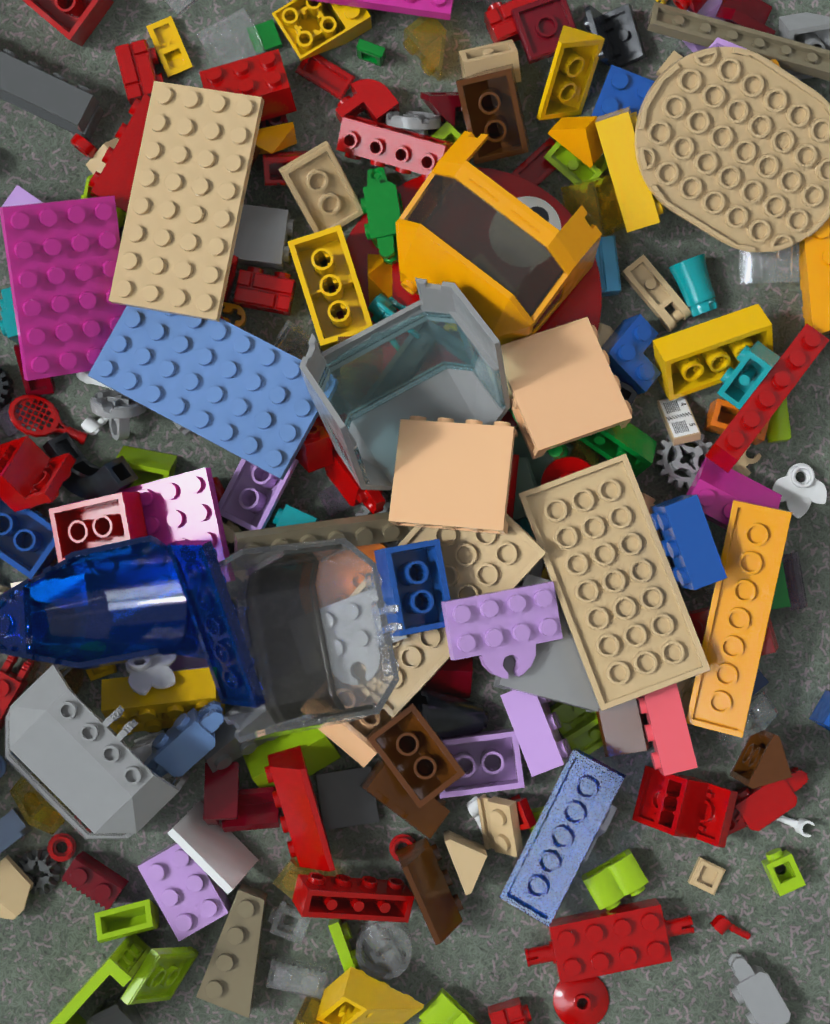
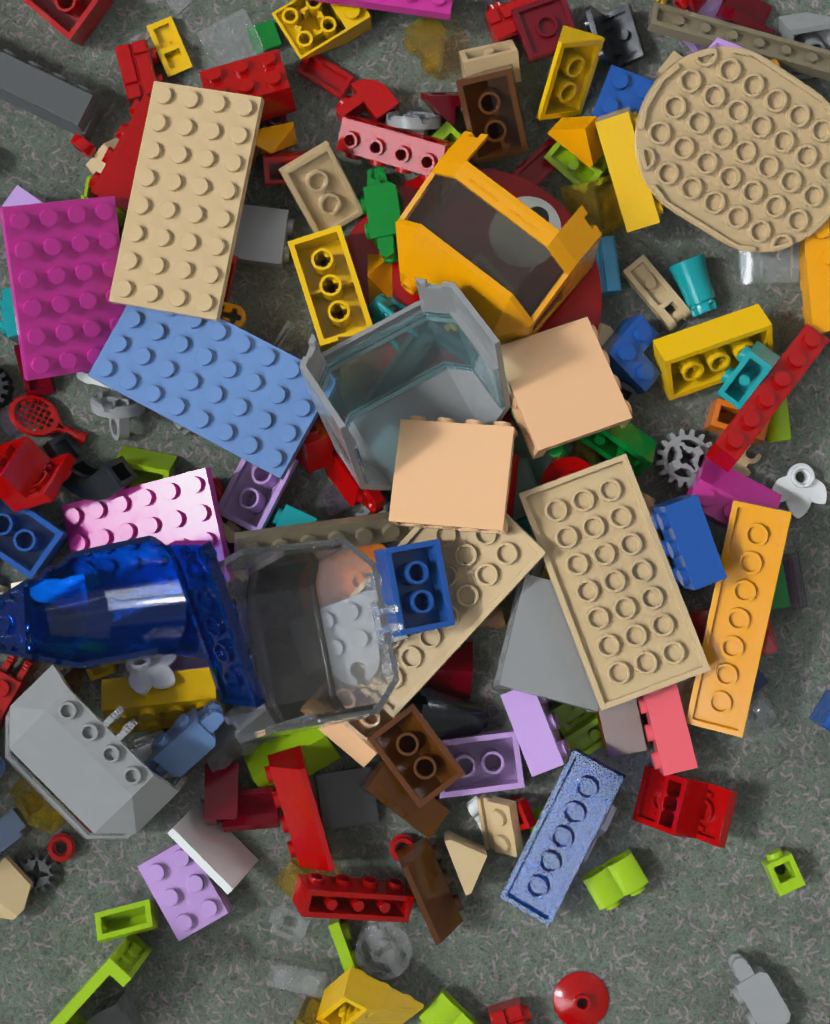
(92, 426): white hand -> none
(95, 880): dark red brick -> none
(97, 522): red brick -> none
(159, 975): lime tile -> none
(234, 963): dark tan wedge -> none
(265, 291): red brick -> none
(371, 52): green tile -> none
(502, 626): lavender plate -> none
(609, 940): red brick -> none
(679, 420): tile -> none
(706, 875): tan tile -> none
(722, 924): red hand -> none
(761, 761): reddish brown slope -> none
(764, 804): red hinge -> none
(796, 824): white hand -> none

